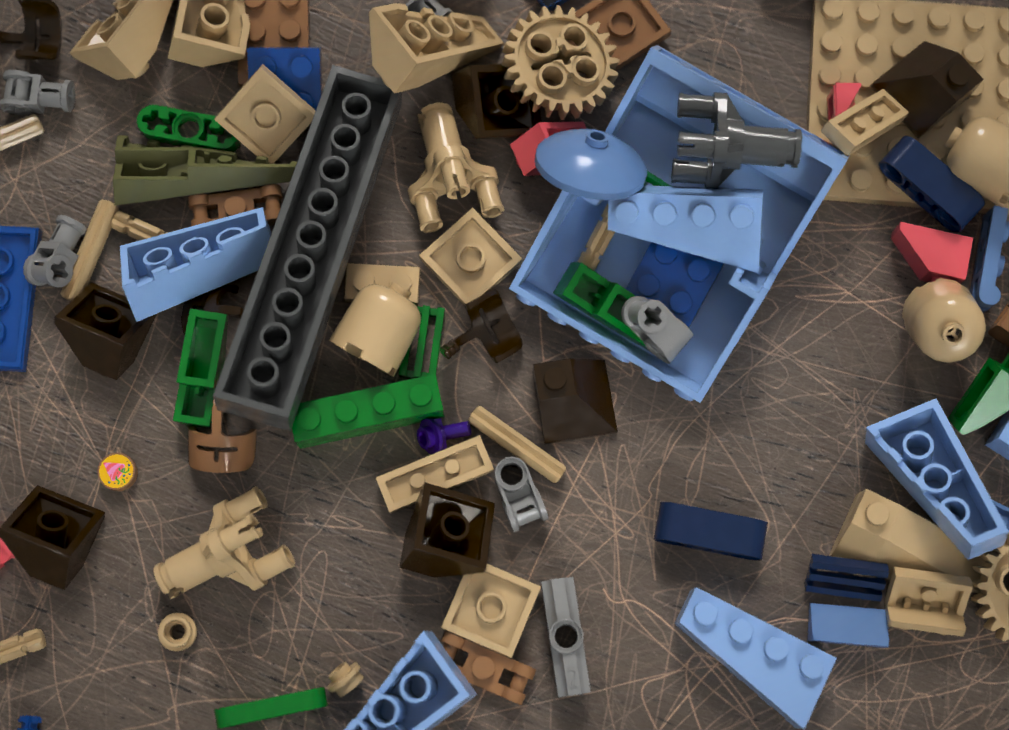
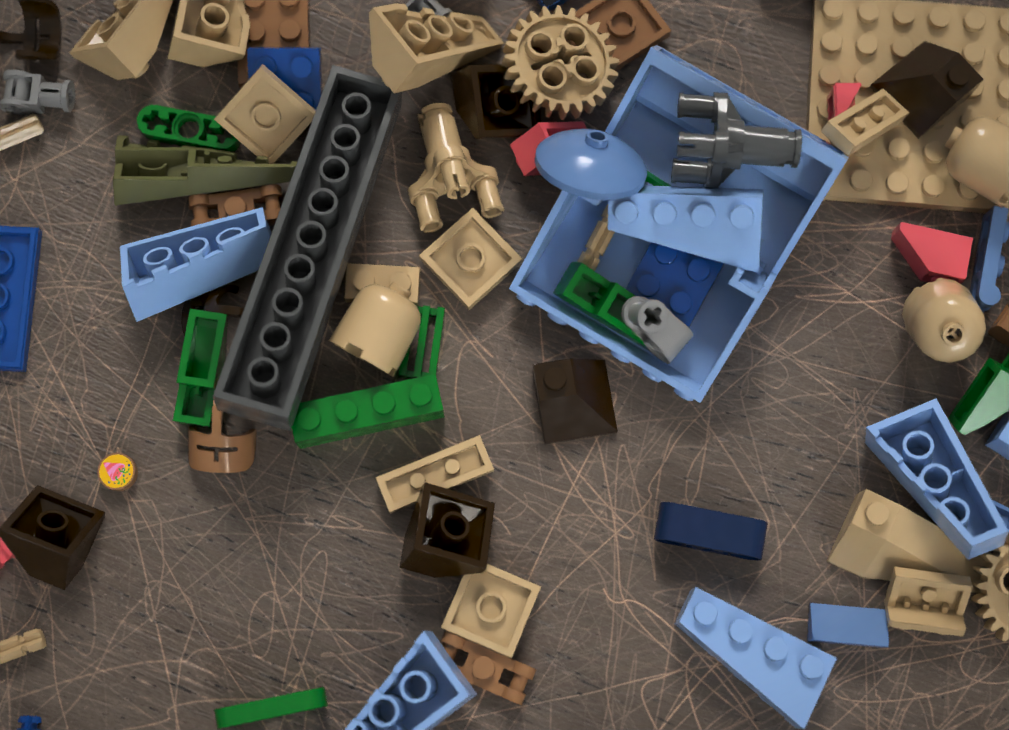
(55, 255): light grey connector -> none
(90, 249): tan axle -> none
(102, 330): dark brown slope -> none
(134, 227): tan axle -> none
(166, 627): tan plate -> none
(224, 550): tan wheel -> none
(344, 678): tan plate -> none
(437, 434): dark purple plate -> none
(508, 337): dark brown helmet -> none
(517, 444): tan axle -> none
(519, 496): light grey piece -> none
(568, 663): light grey piece -> none
(844, 582): dark blue tile -> none
(931, 184): dark blue beam -> none

